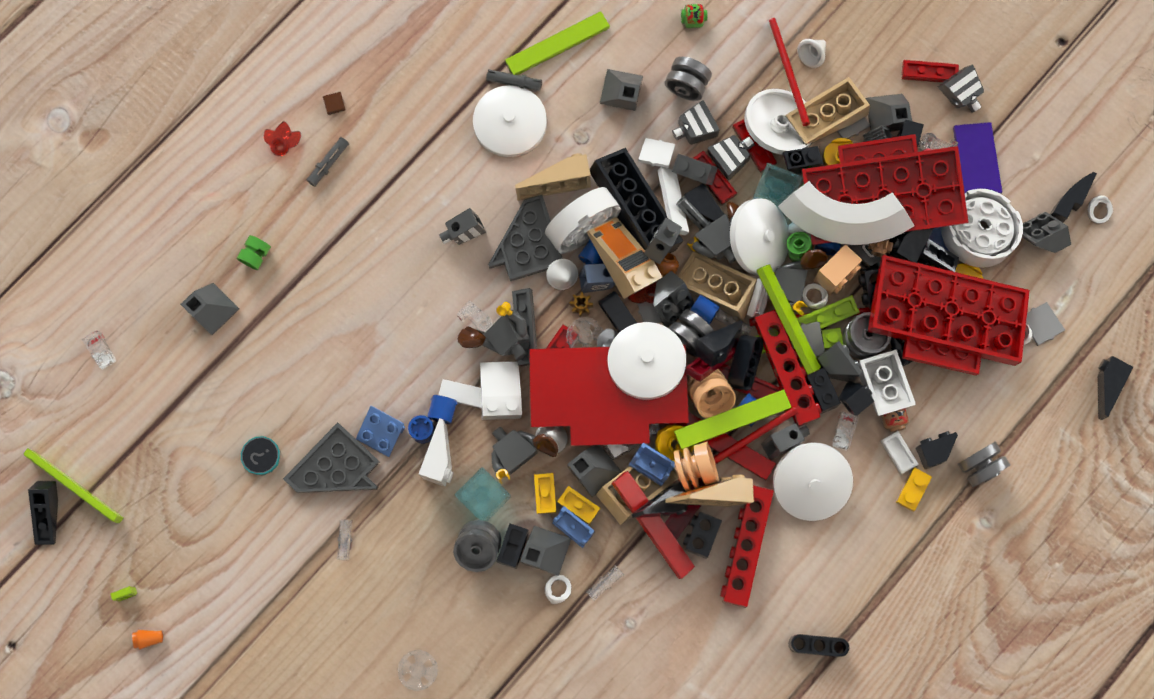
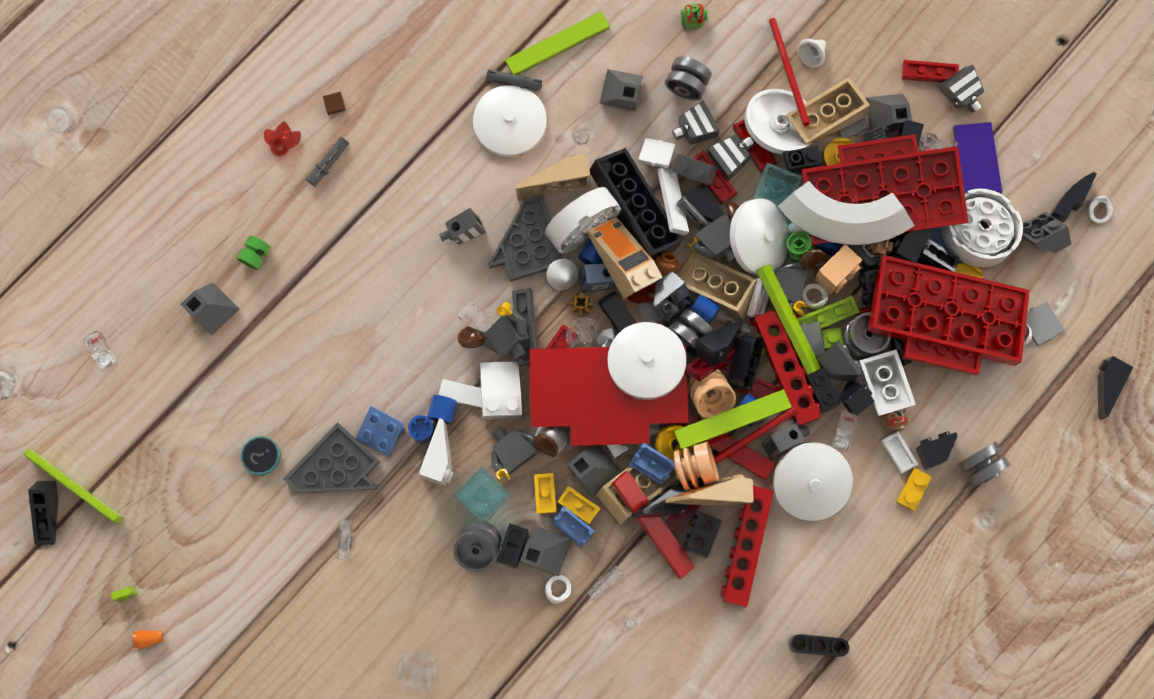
(666, 235): dark grey torso -> none

